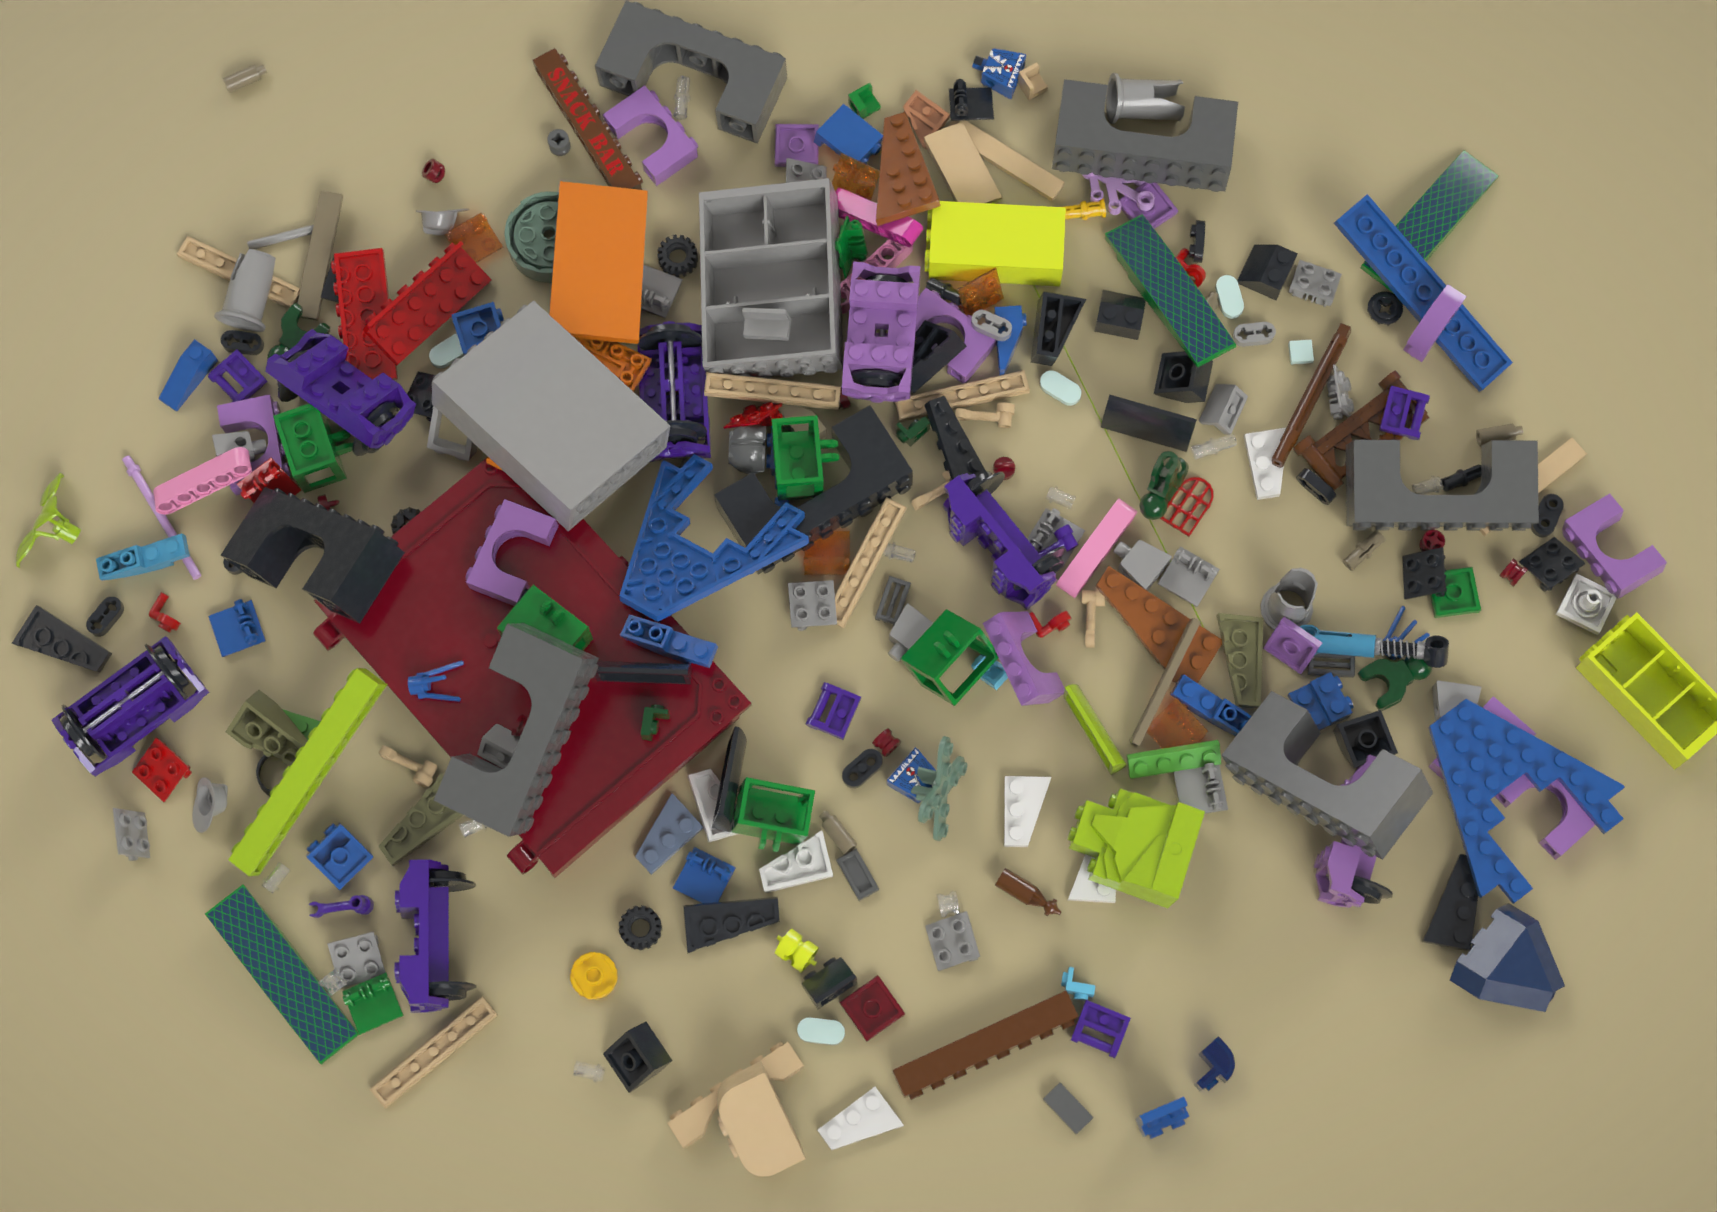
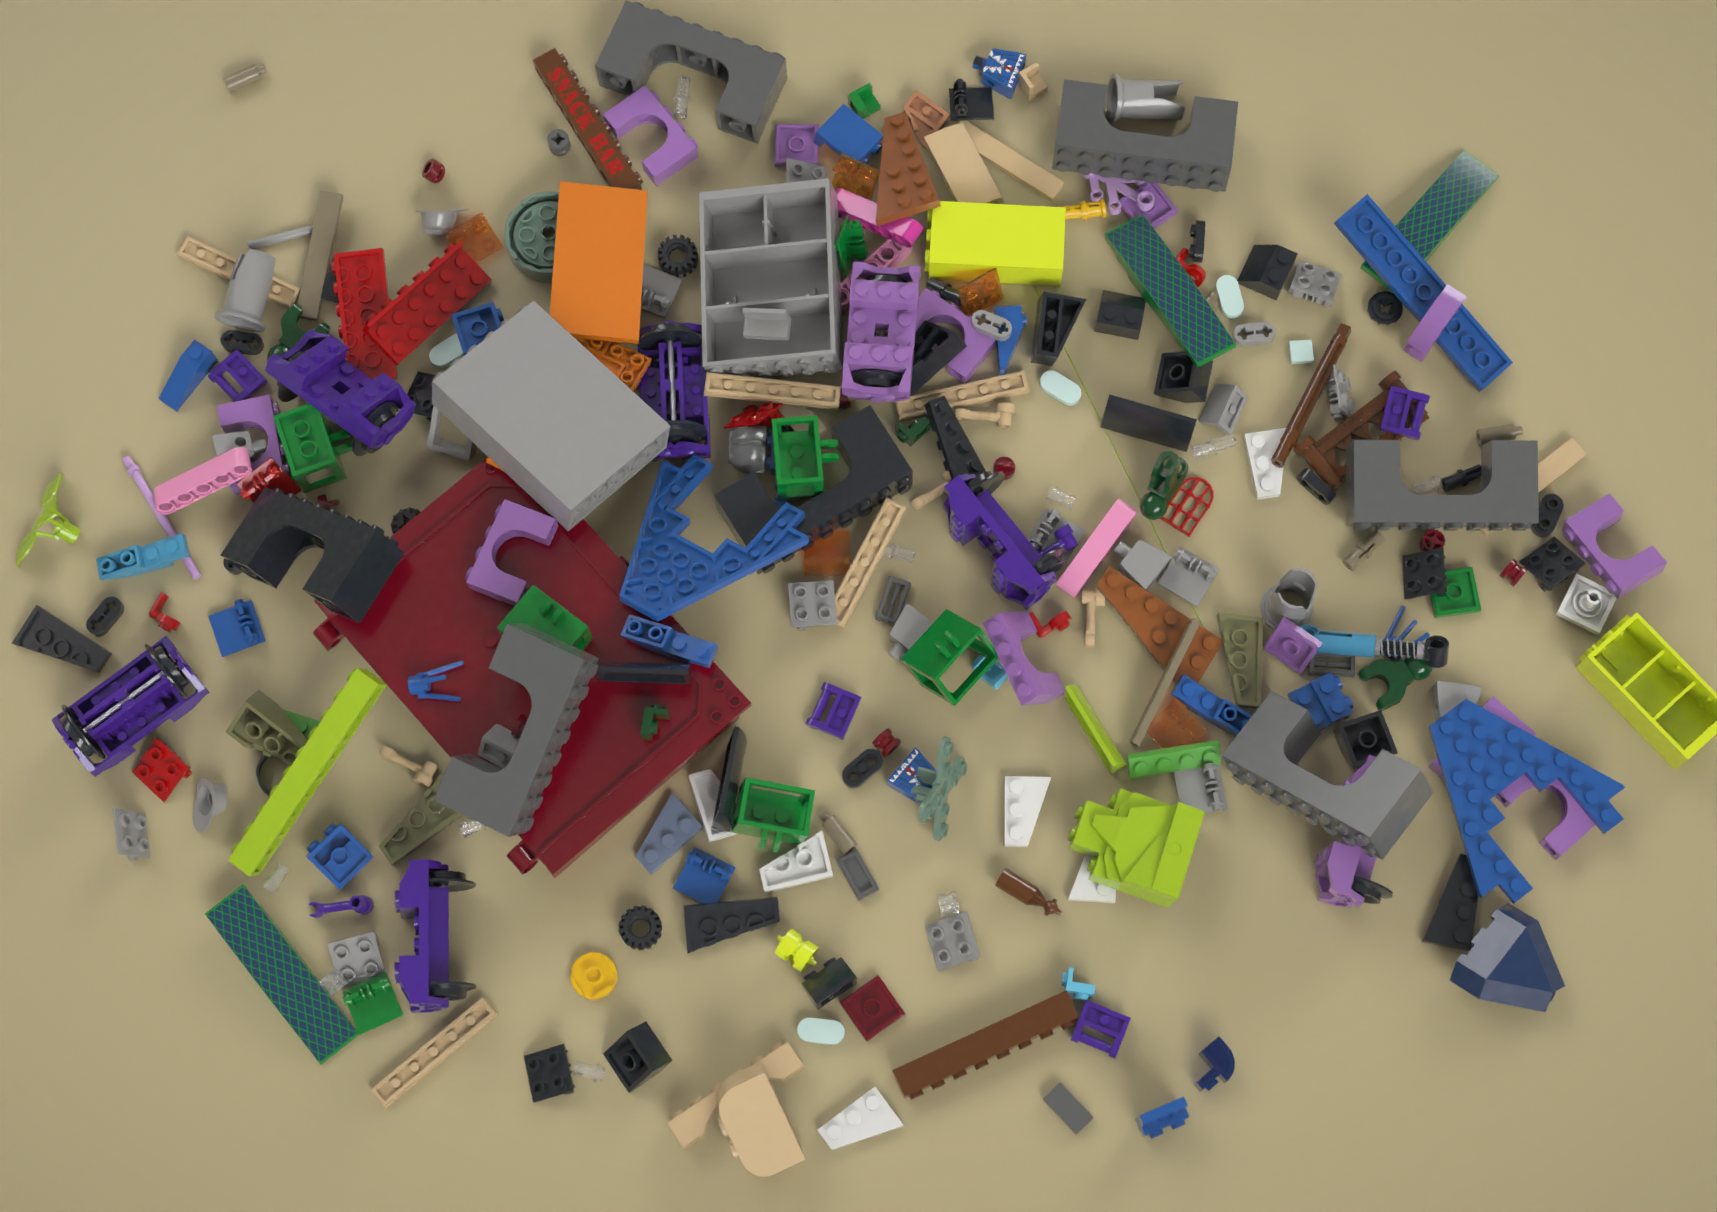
(549, 1073): none -> black hinge

